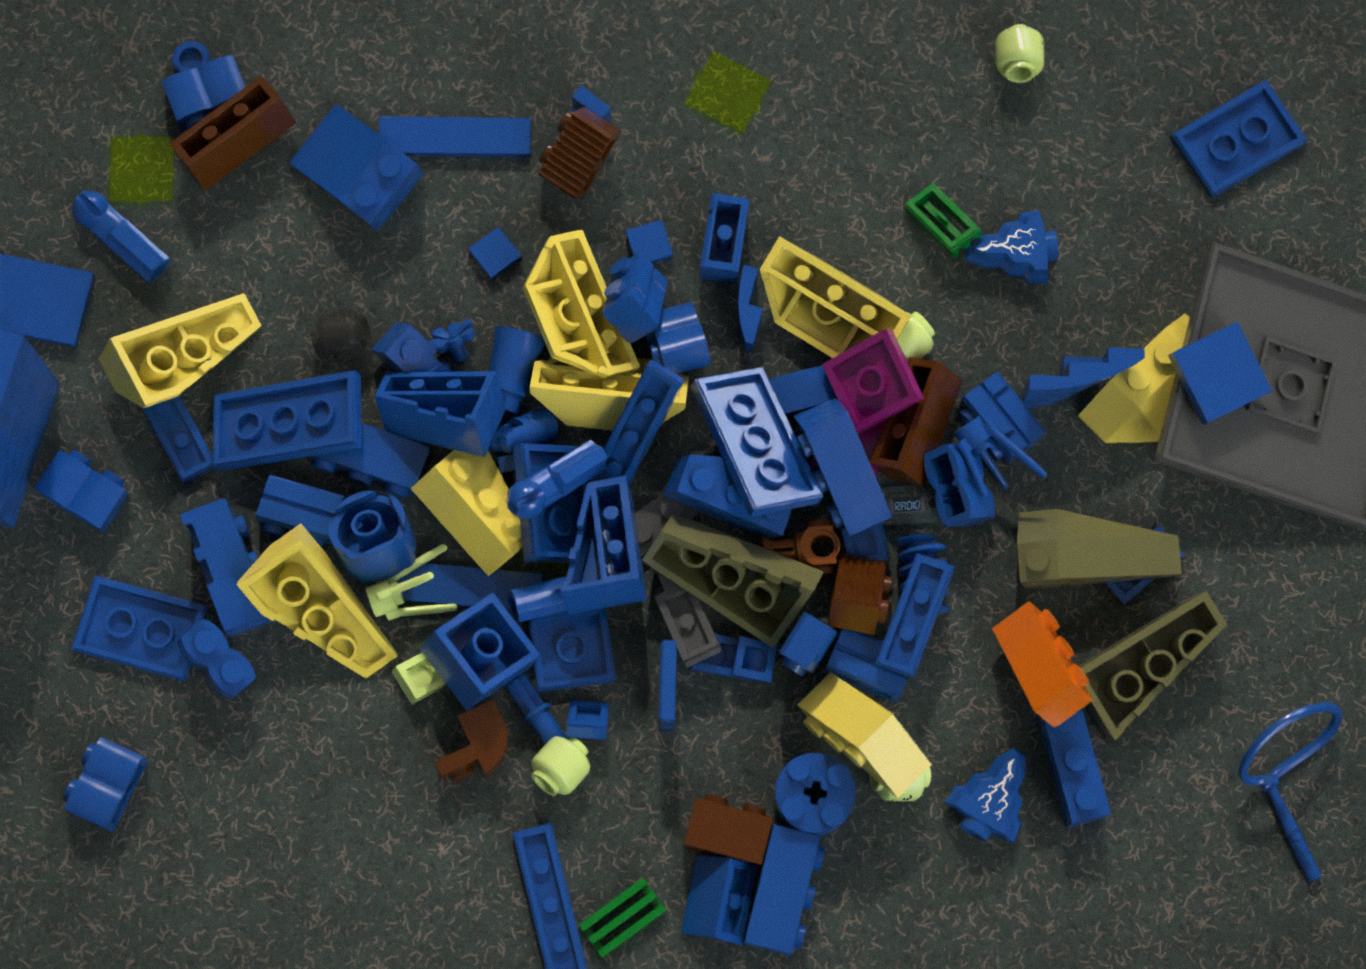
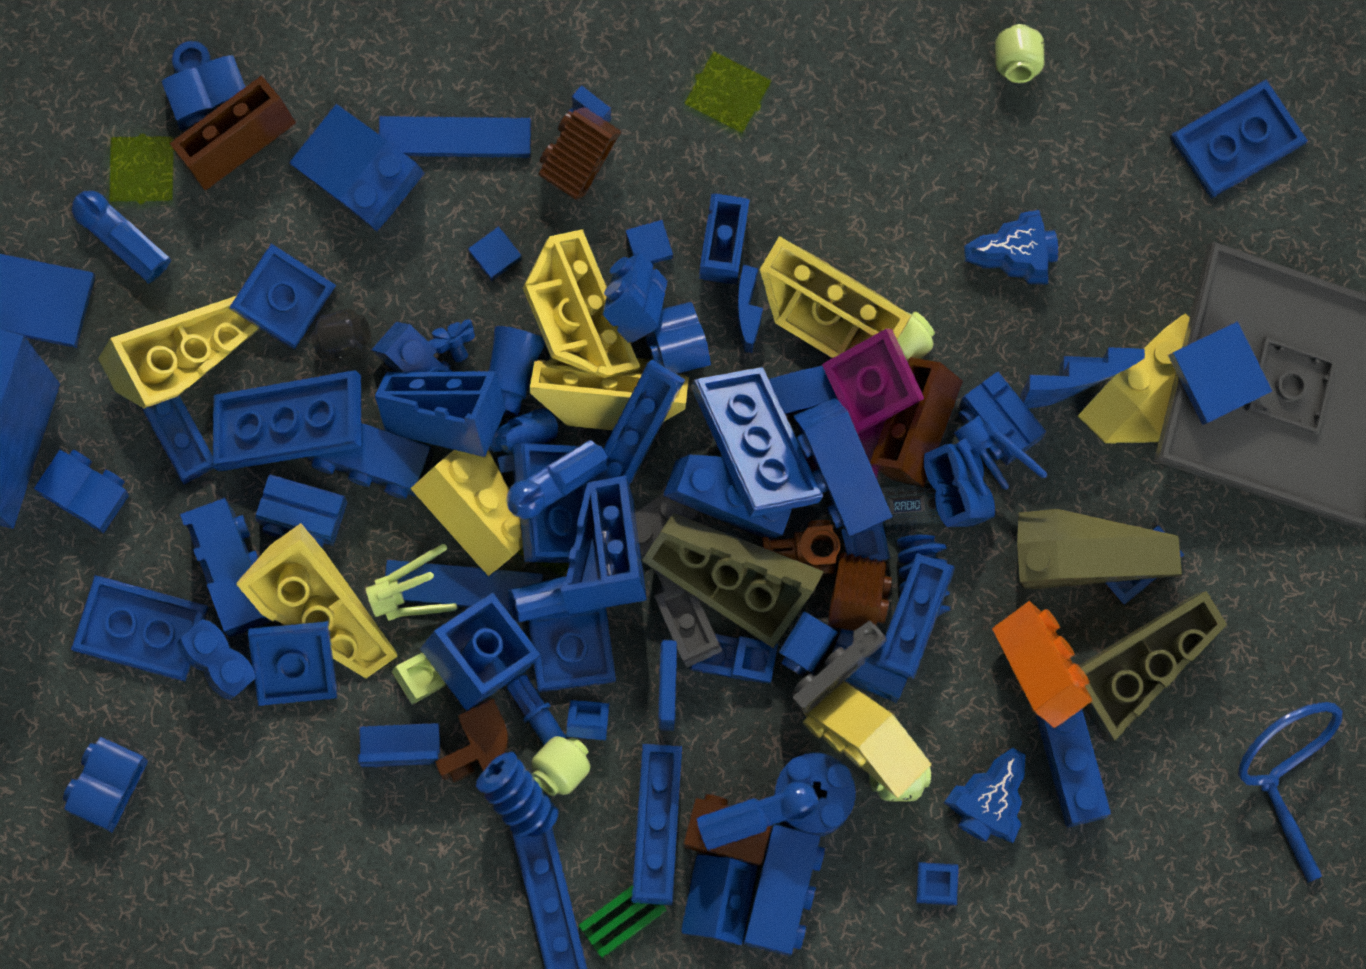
(282, 296): none -> blue tile
(293, 663): none -> blue tile
(372, 537): blue brick -> none
(399, 745): none -> blue panel
(517, 796): none -> blue piece
(657, 824): none -> blue tile
(753, 816): none -> blue piece
(840, 666): none -> dark grey hinge
(937, 884): none -> blue tile
(960, 240): green tile -> none

